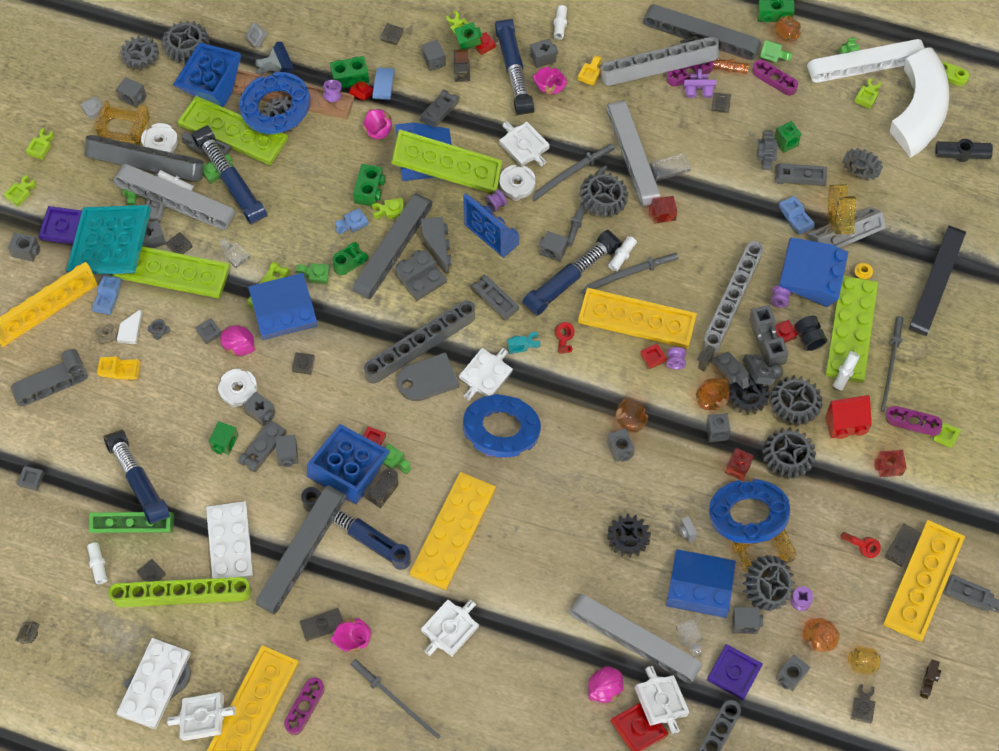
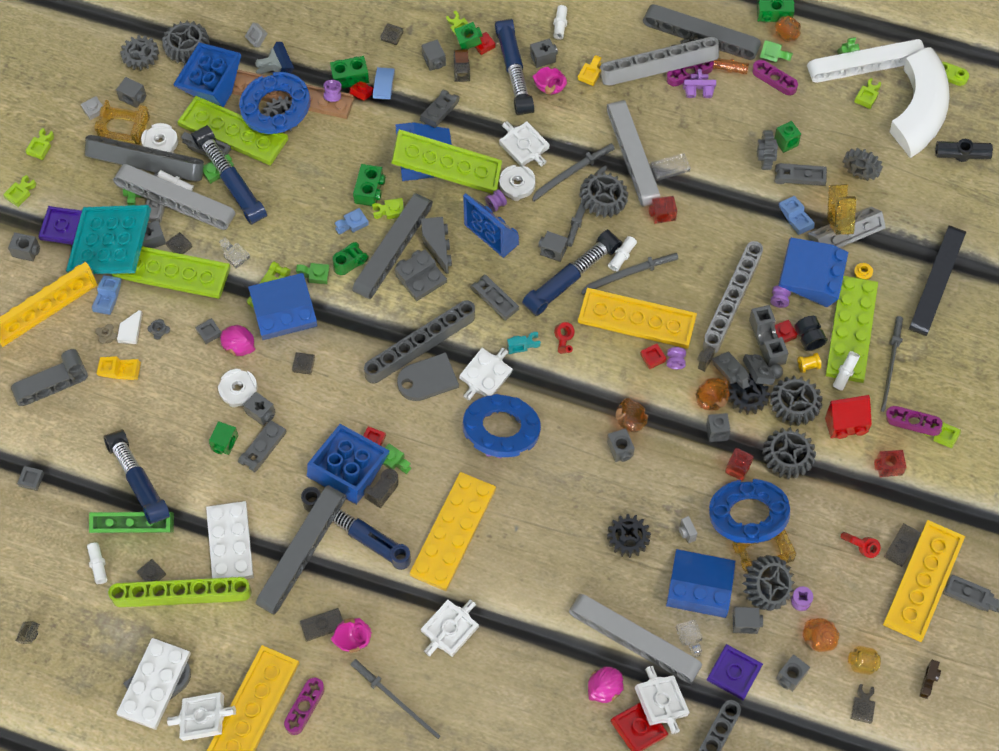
(286, 450): dark grey brick -> none
(377, 124): dark pink hair -> none
(721, 102): clear smoke plate -> none
(809, 362): none -> yellow bush

